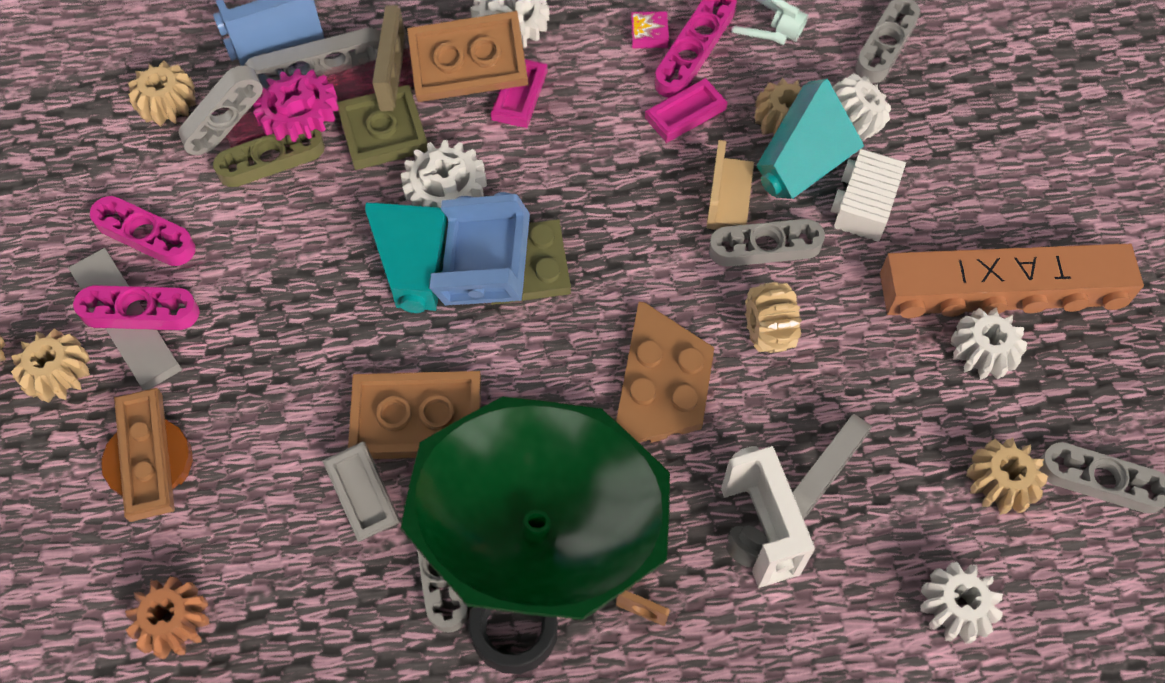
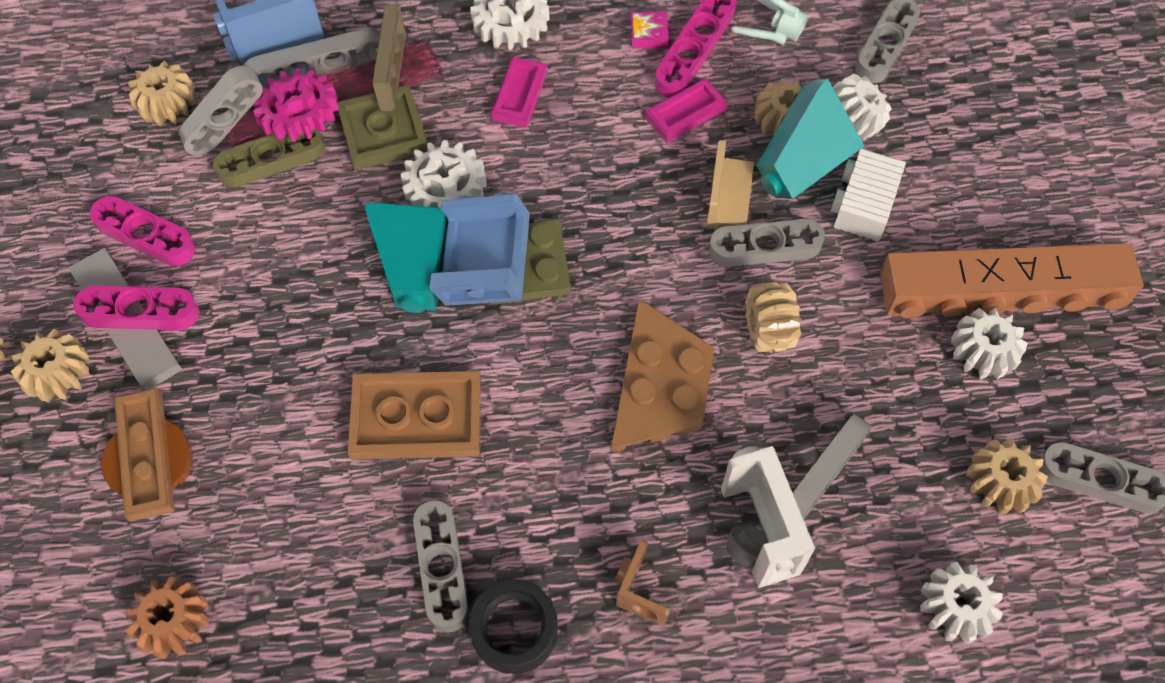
(361, 491): light grey tile -> none
(467, 56): medium nougat plate -> none
(538, 508): dark green piece -> none

